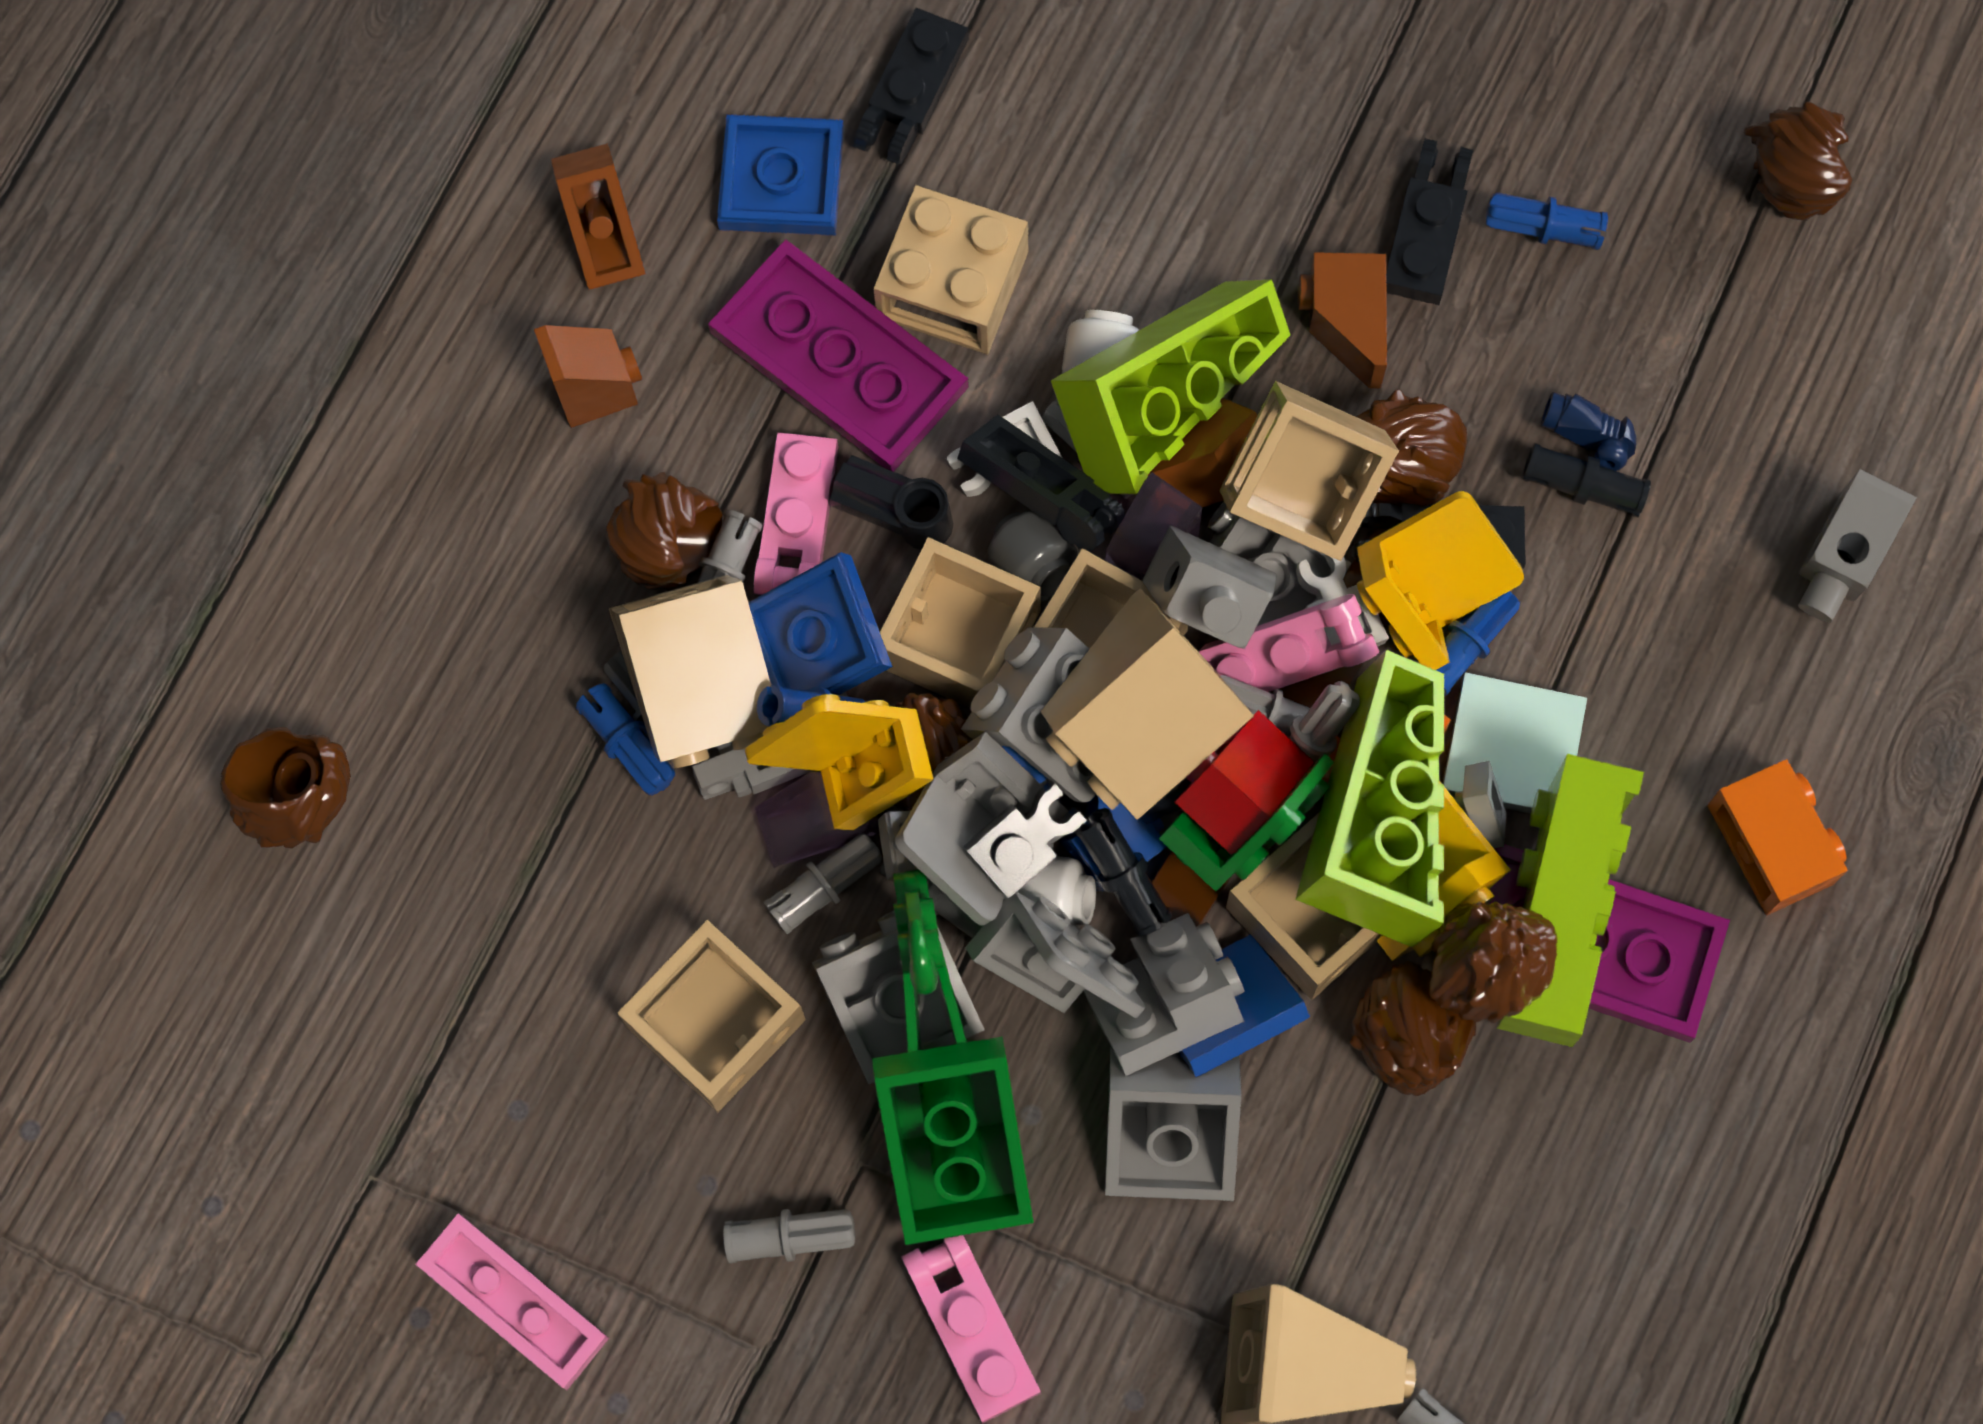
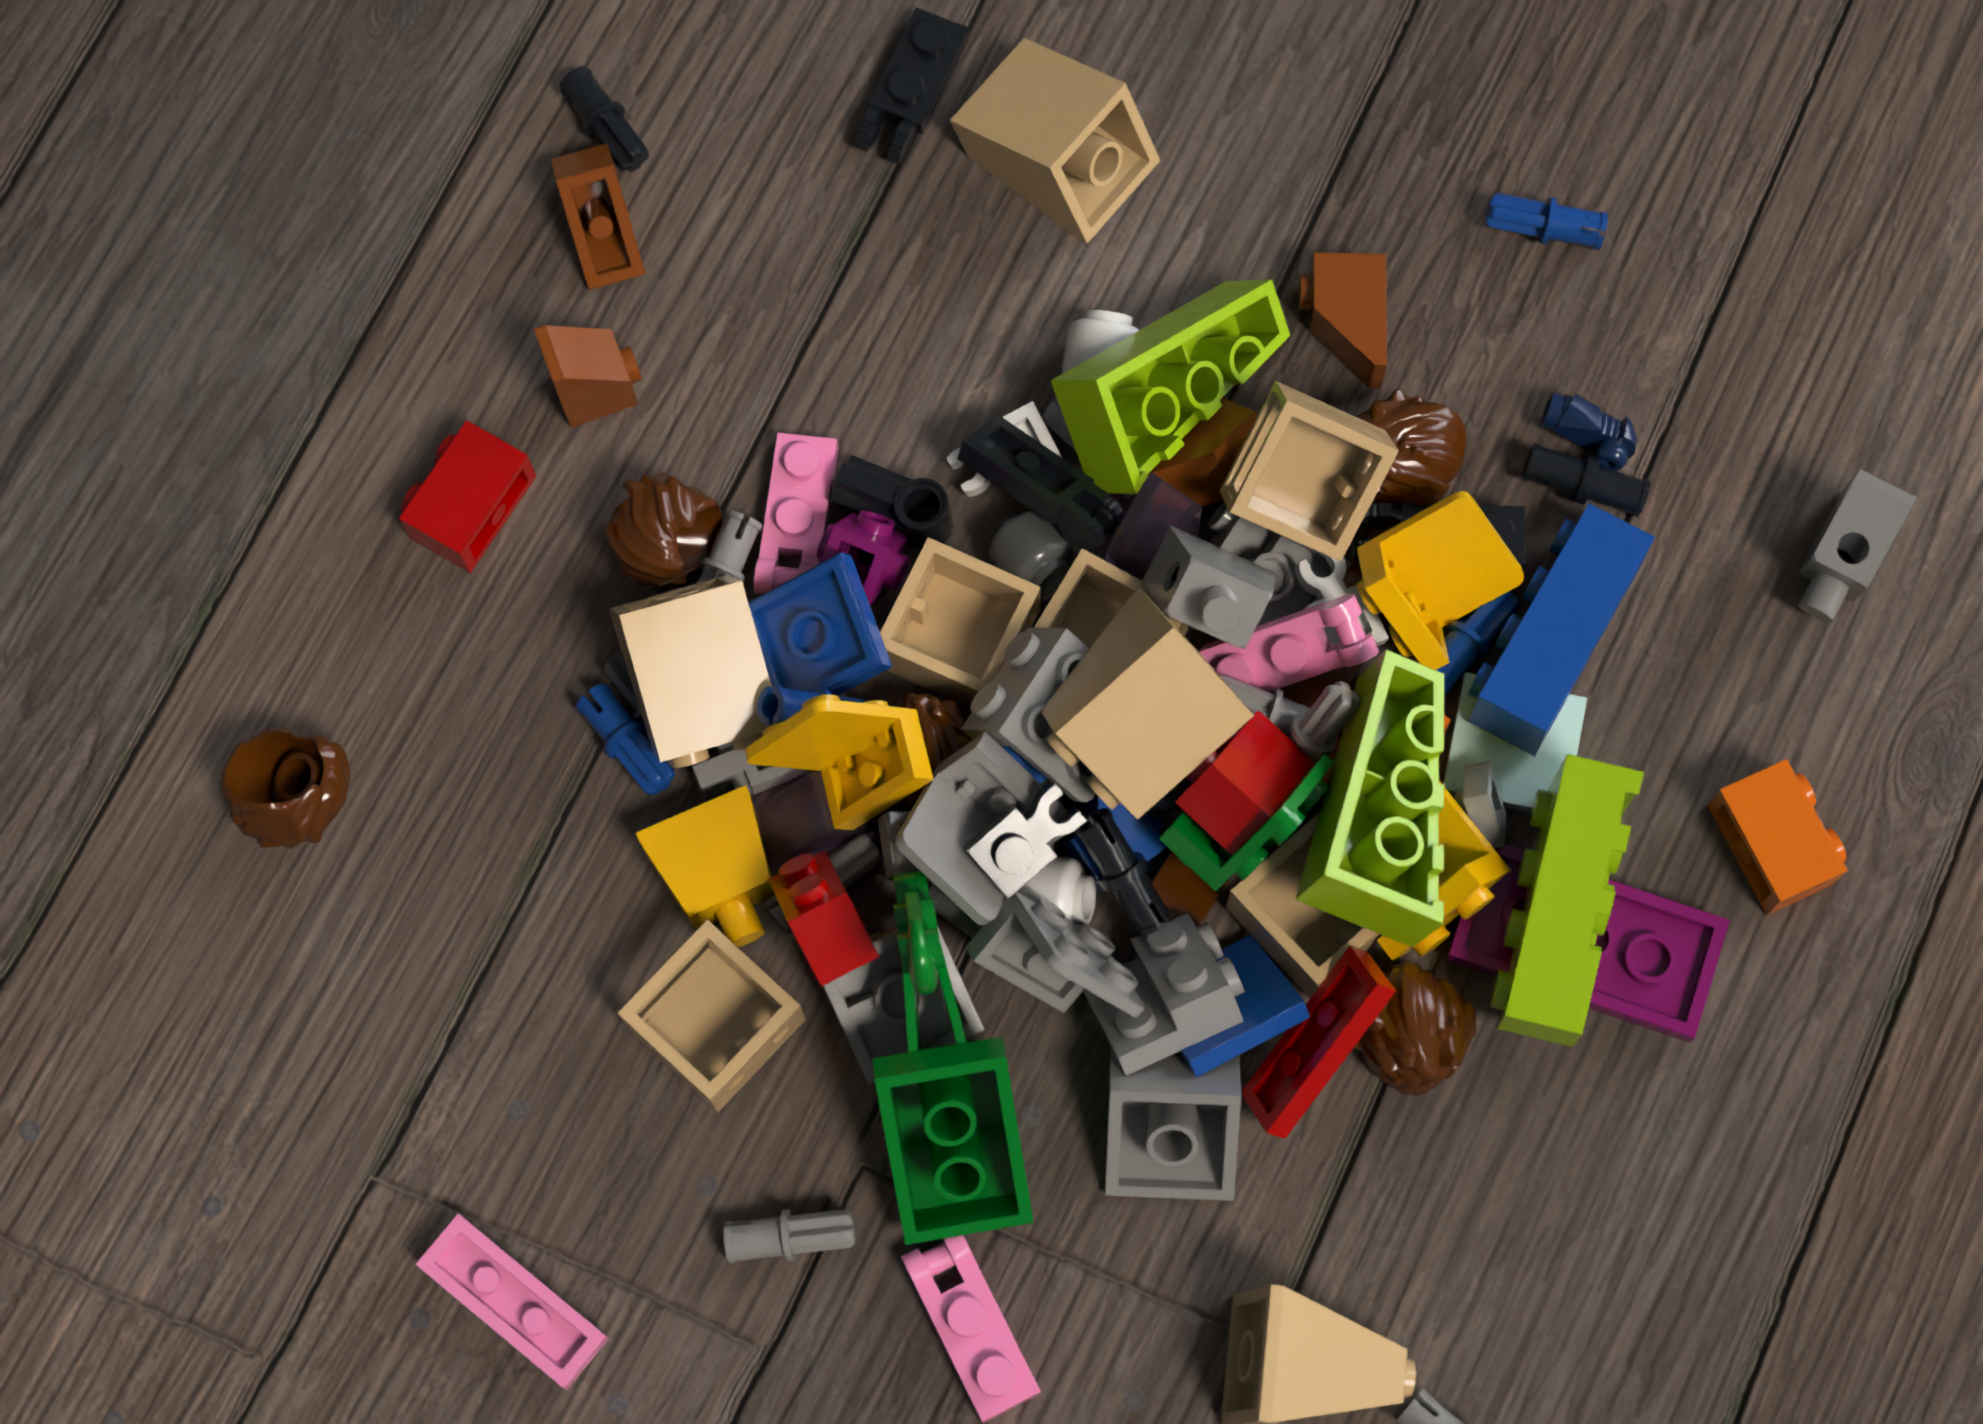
(466, 495): none -> red brick
(603, 118): none -> black axle
(714, 863): none -> yellow torso
(780, 175): blue tile -> none
(822, 916): none -> red brick
(838, 356): magenta plate -> none
(874, 535): none -> magenta brick
(952, 263): tan piece -> none
(1058, 136): none -> tan slope
(1317, 1047): none -> red plate
(1427, 229): black hinge -> none
(1492, 961): reddish brown hair -> none
(1560, 629): none -> blue brick
(1801, 160): reddish brown hair -> none

